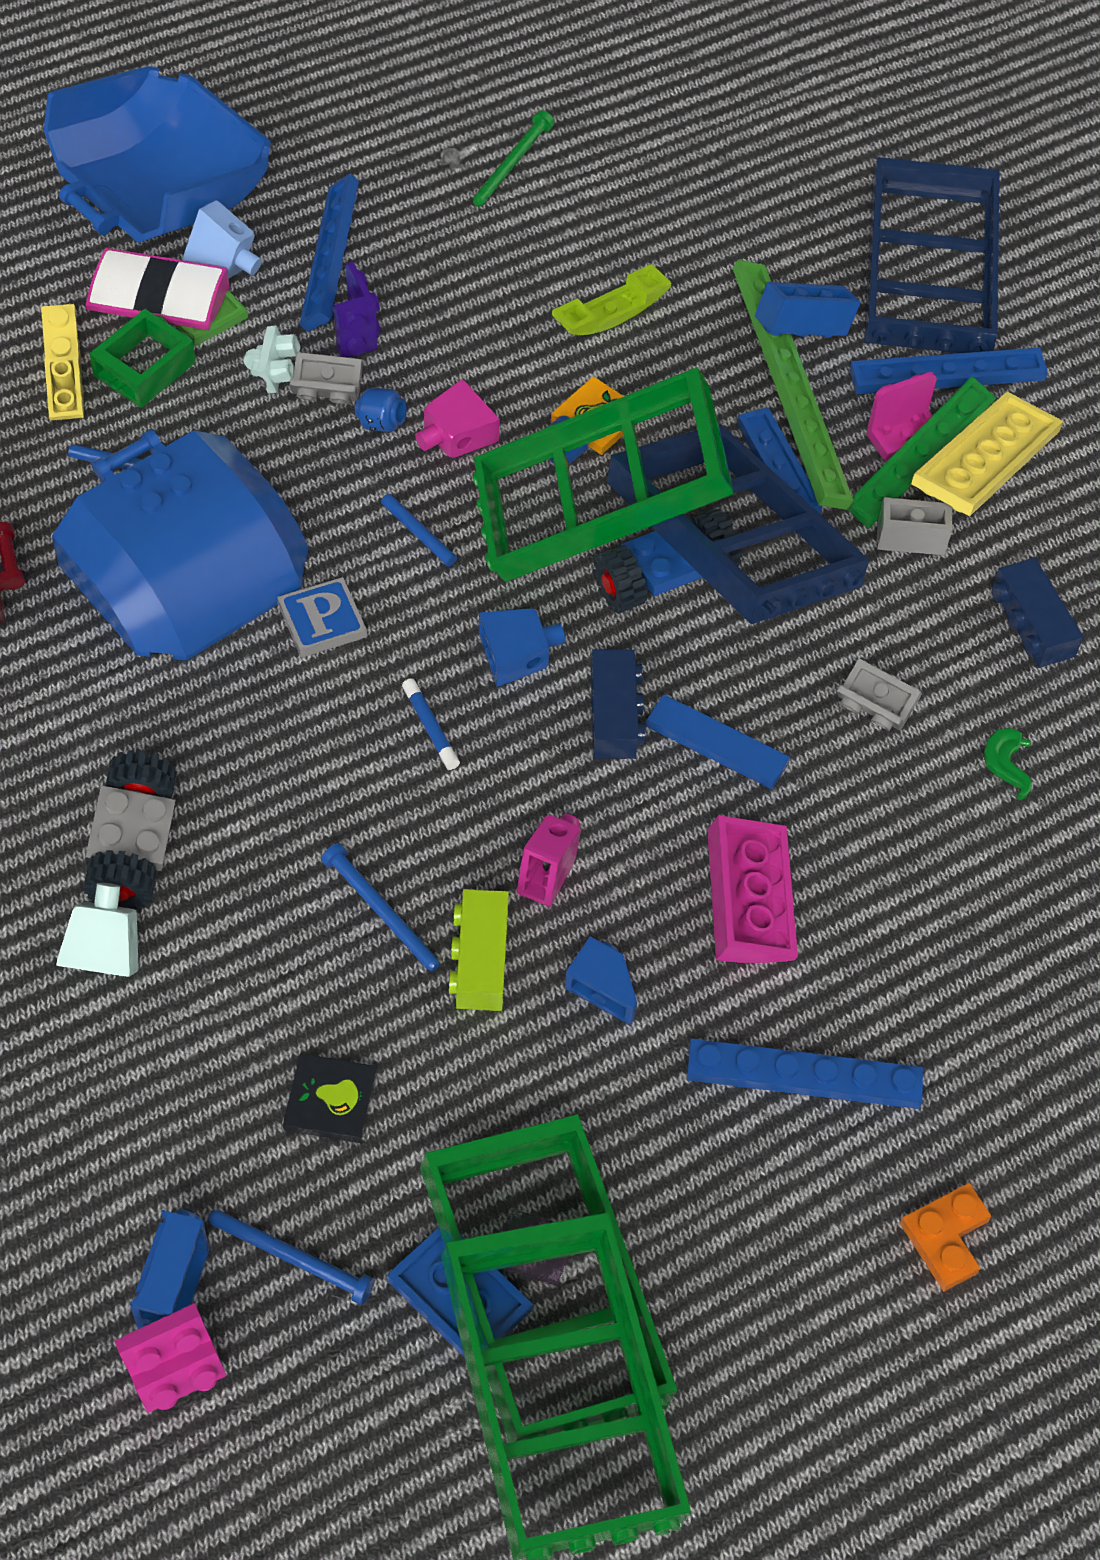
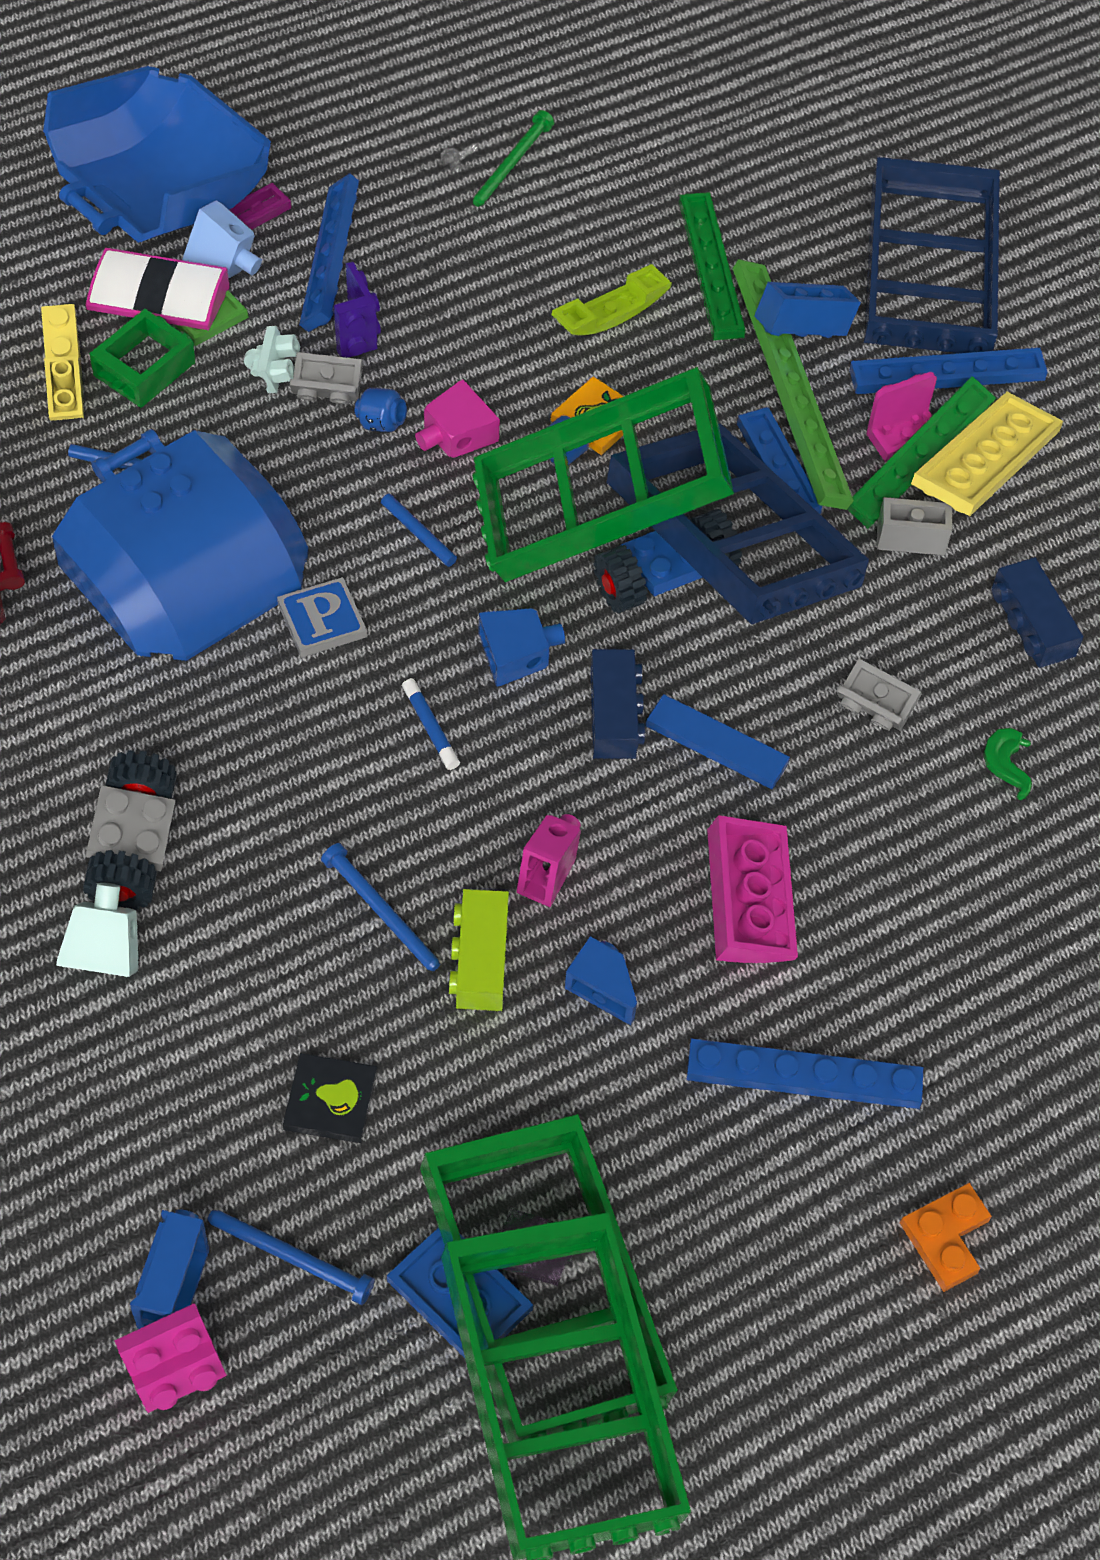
(262, 211): none -> magenta tile
(712, 266): none -> green tile

